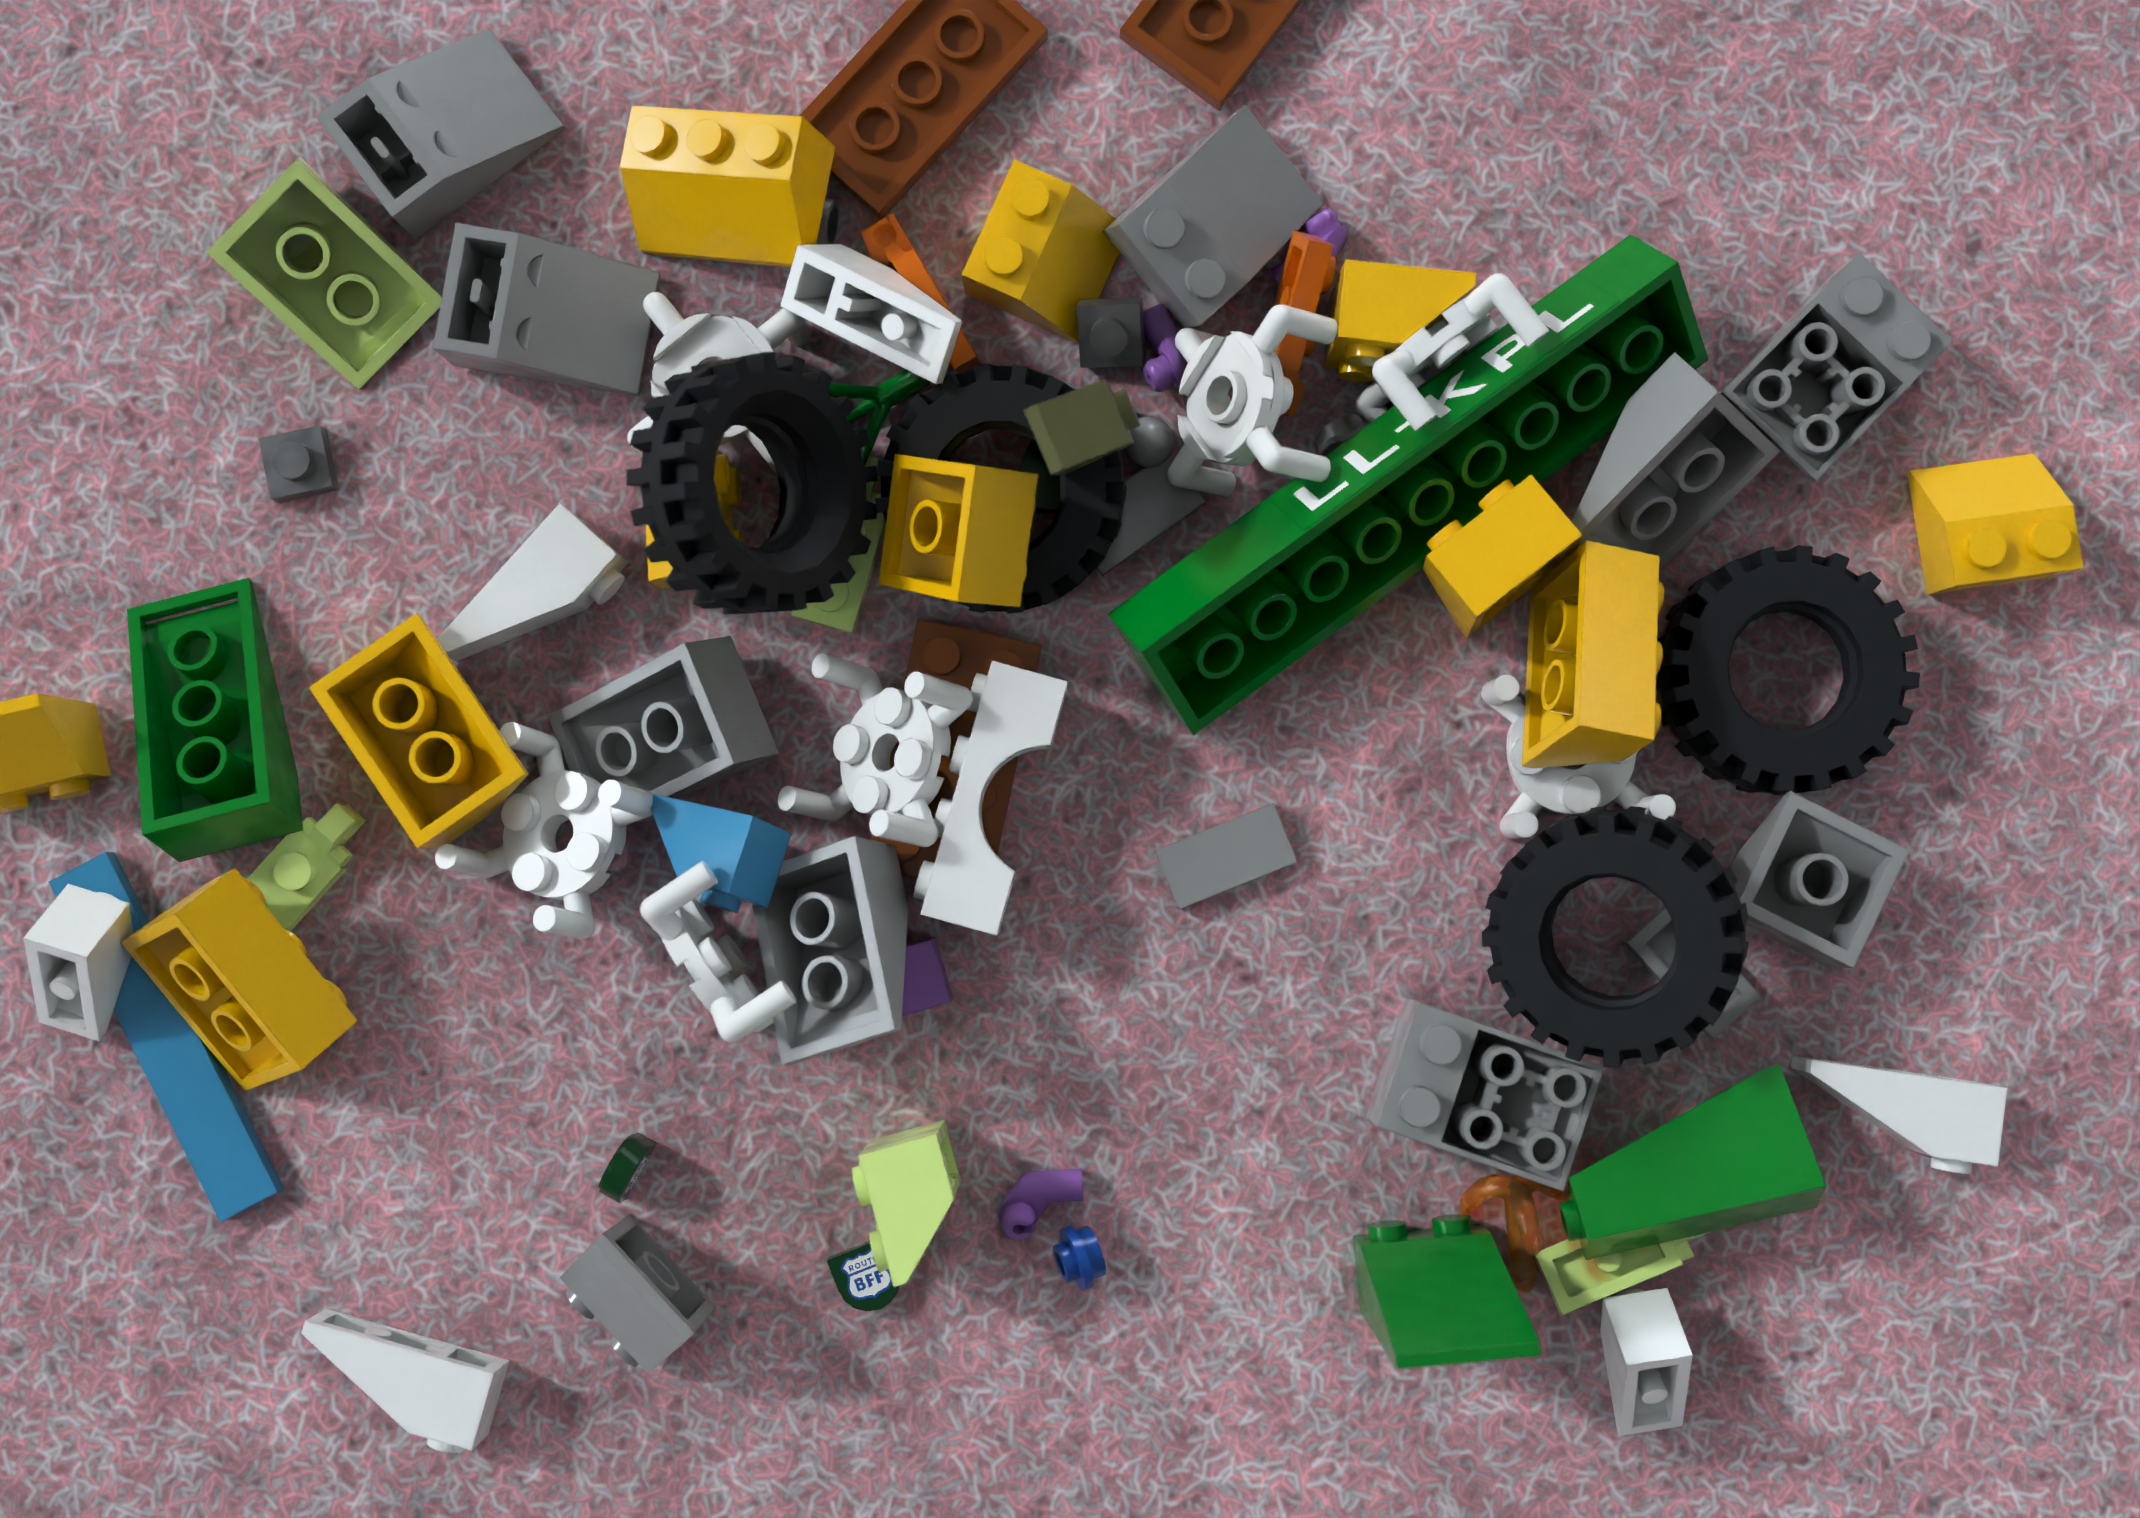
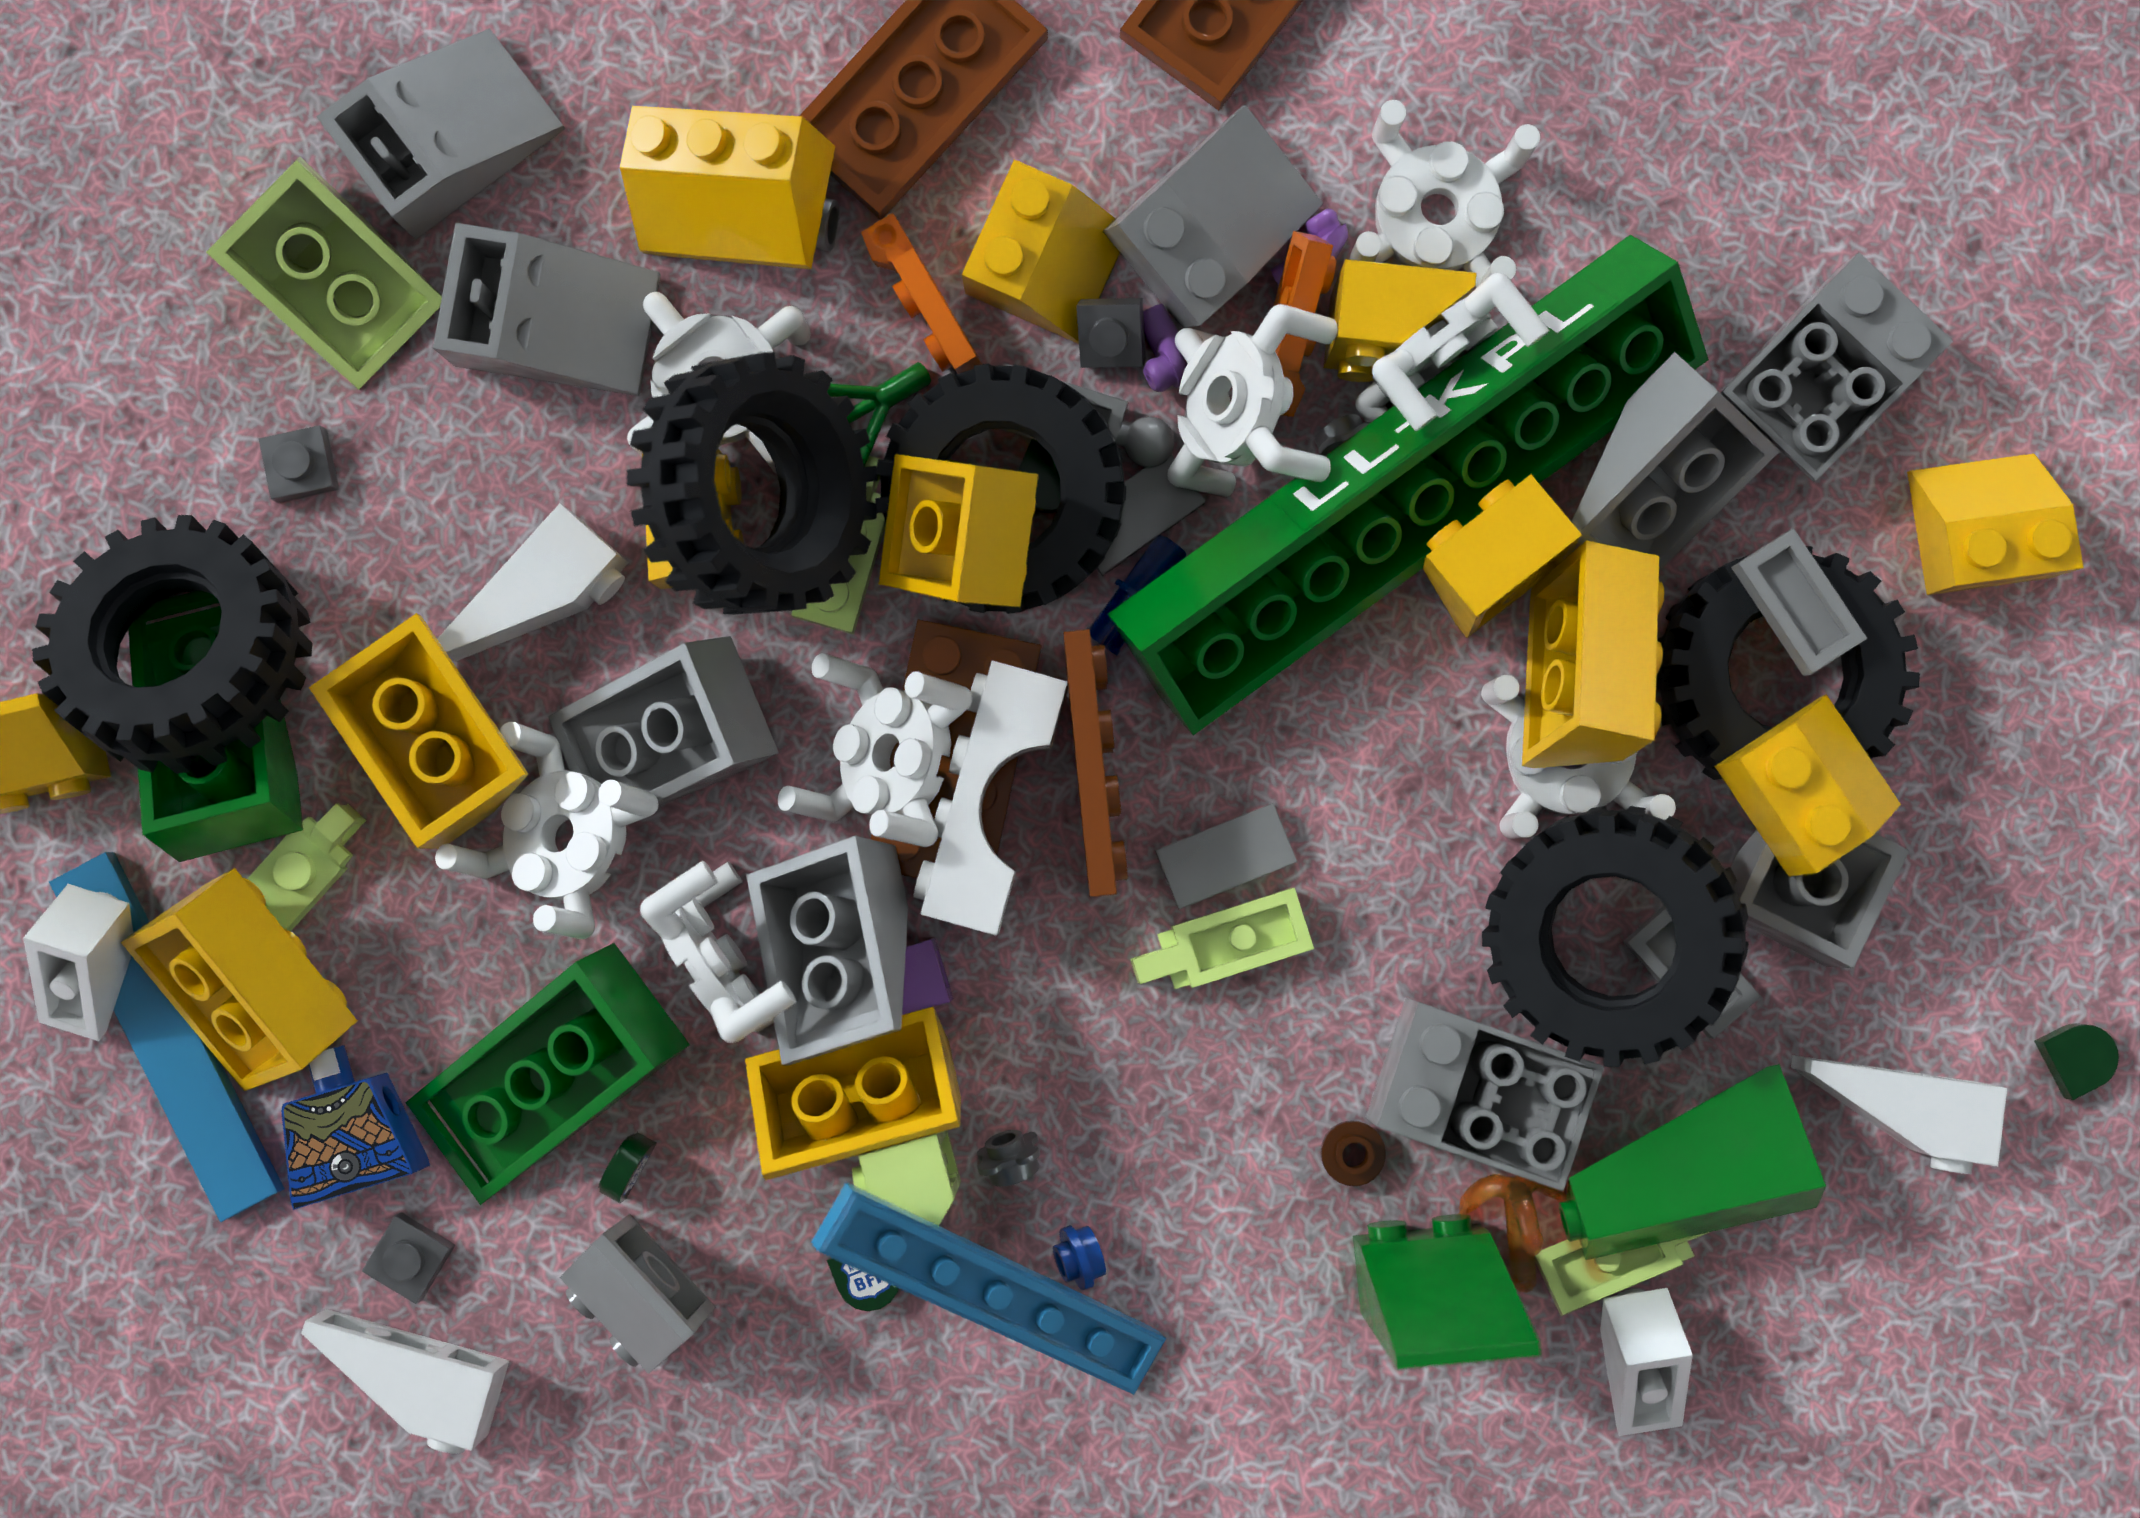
(222, 693): none -> black tyre
(346, 1133): none -> torso
(408, 1258): none -> flat silver plate
(548, 1071): none -> green slope
(736, 847): dark azure slope -> none
(854, 1097): none -> yellow slope
(872, 308): white slope -> none
(986, 1288): none -> dark azure tile
(1009, 1157): none -> flat silver plate
(1032, 1196): medium lavender arm -> none
(1082, 426): olive slope -> none
(1092, 738): none -> dark orange plate
(1155, 561): none -> clear blue axle
(1228, 942): none -> yellowish green hinge
(1334, 1144): none -> reddish brown plate
(1444, 171): none -> white plate
(1799, 602): none -> light grey tile
(1809, 788): none -> yellow slope
(2079, 1058): none -> dark green tile

